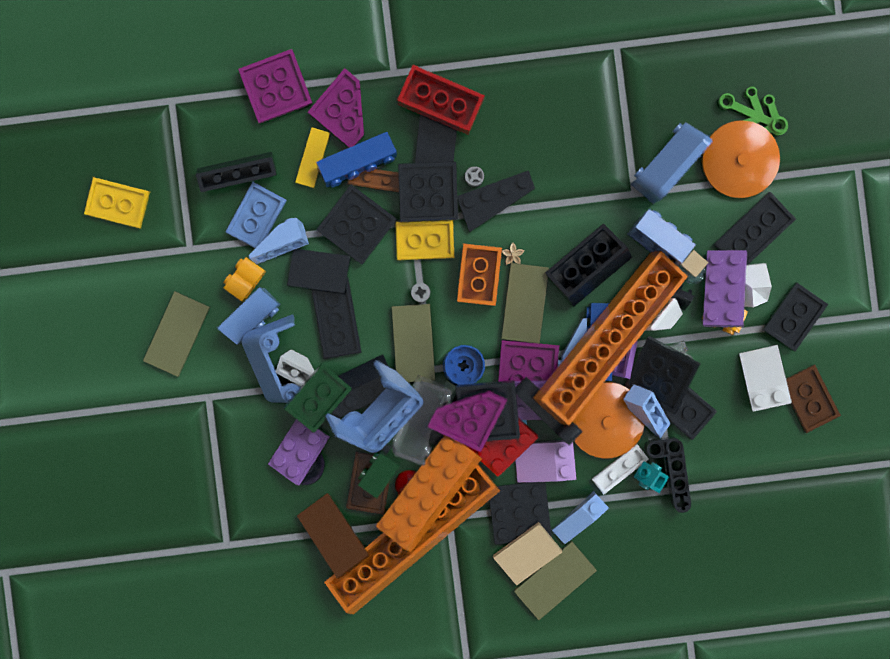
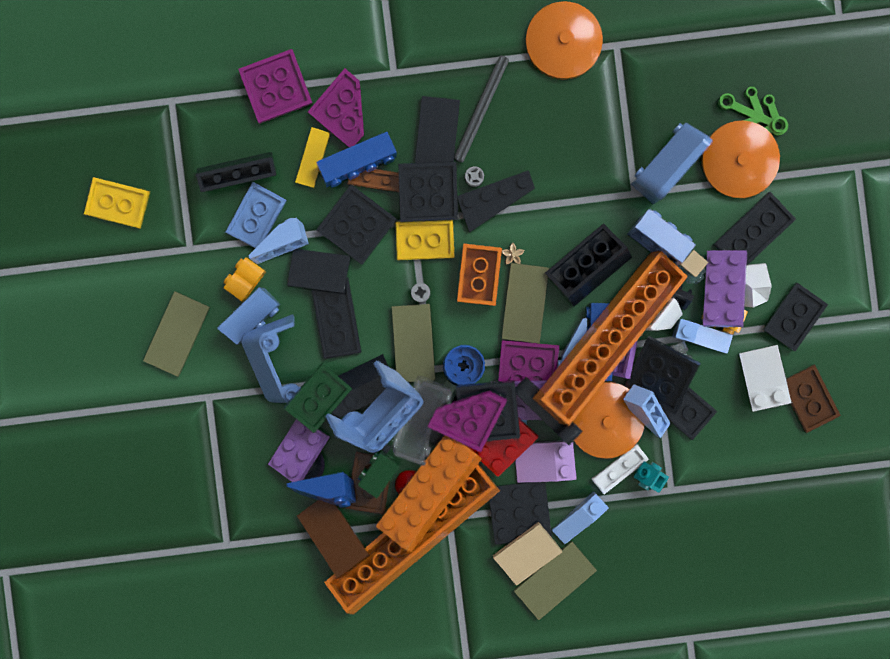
(294, 367): white slope -> none
(333, 489): none -> blue slope
(440, 99): red brick -> none
(481, 109): none -> dark grey axle
(564, 40): none -> orange dish
(680, 473): black beam -> none
(702, 335): none -> light blue slope

